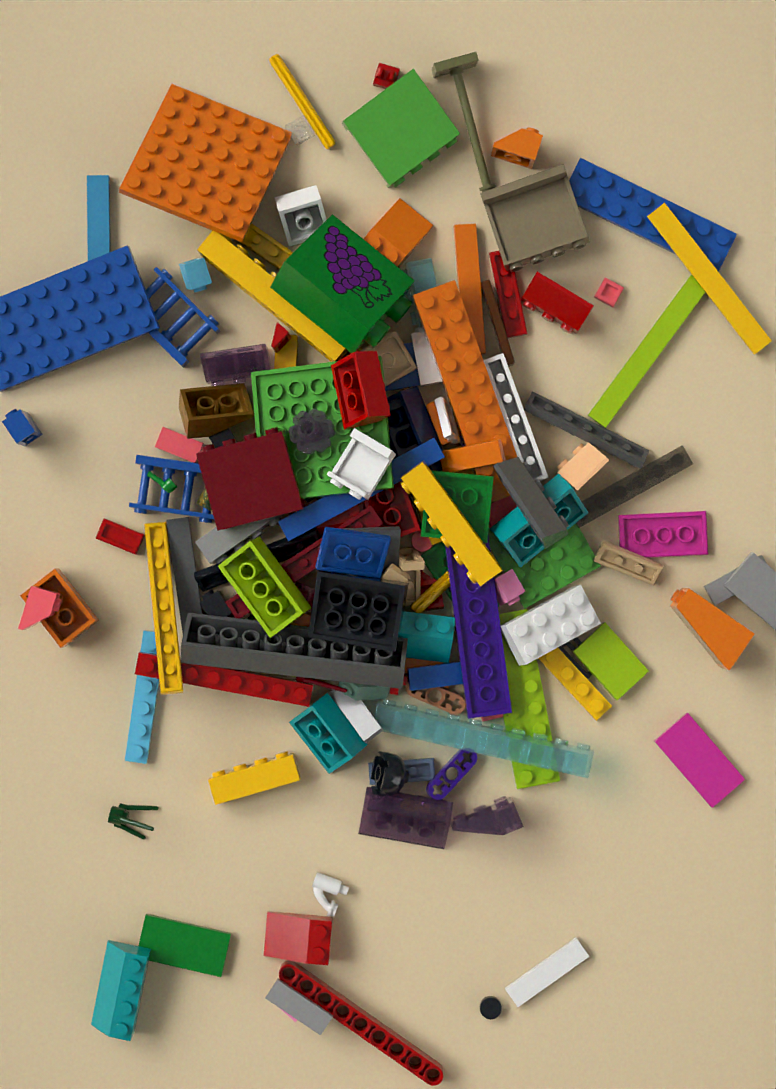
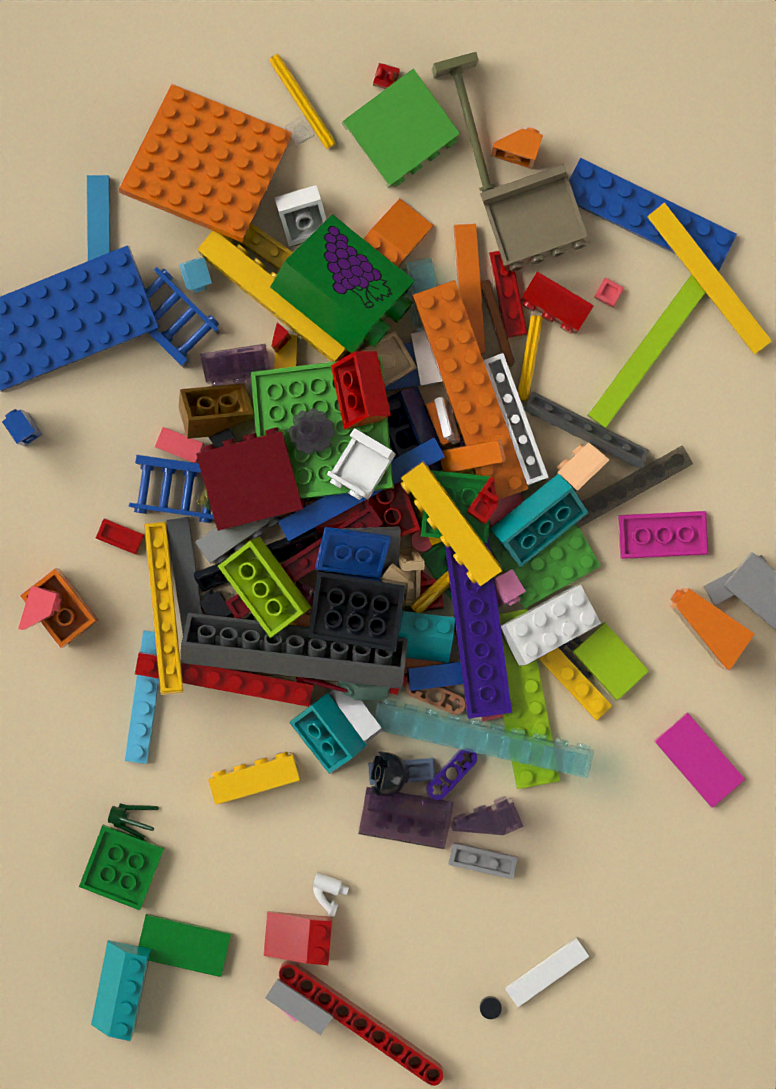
(121, 867): none -> green plate
(169, 486): green hand -> none
(483, 860): none -> light grey plate
(485, 502): none -> red slope
(529, 357): none -> yellow axle
(531, 501): dark grey slope -> none
(628, 563): tan tile -> none

